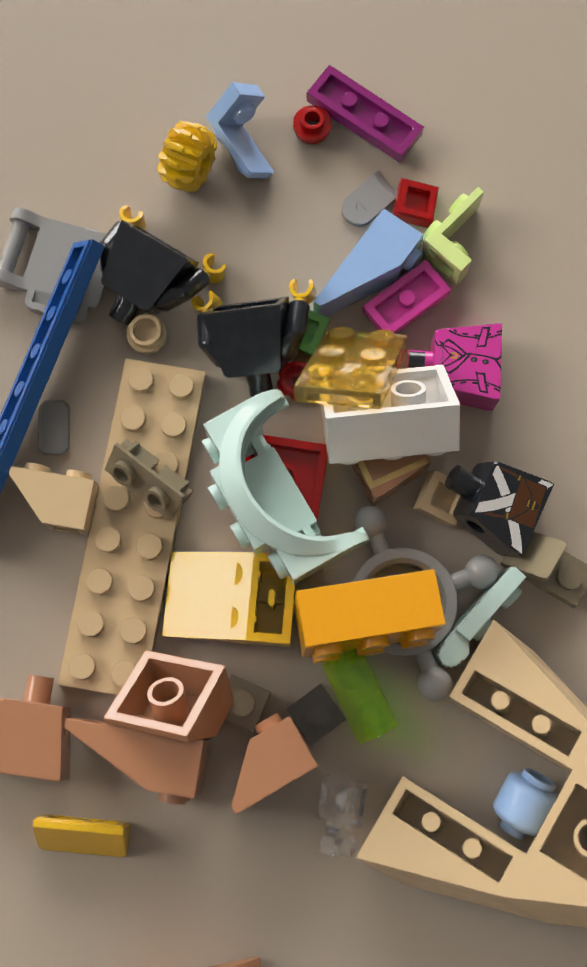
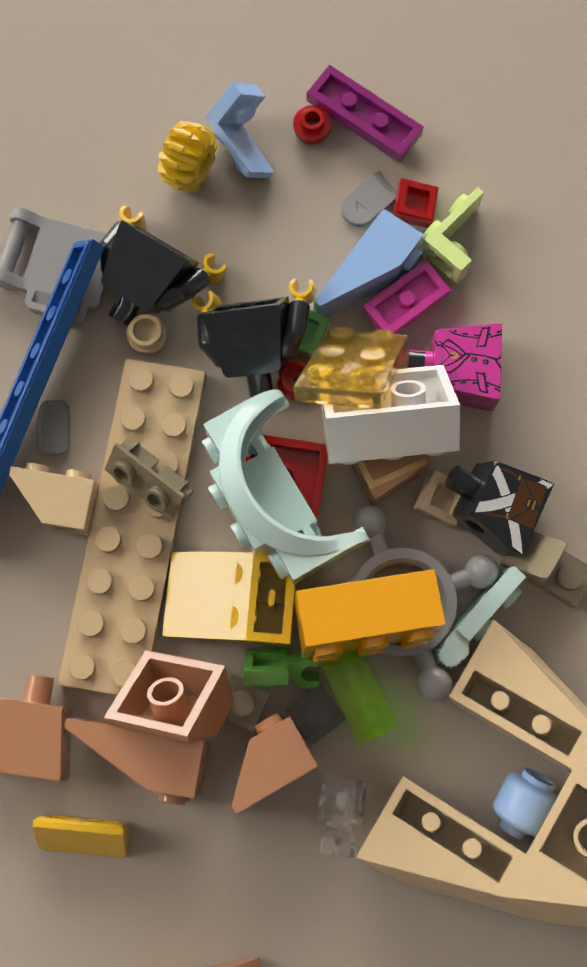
(274, 666): none -> bright green plate

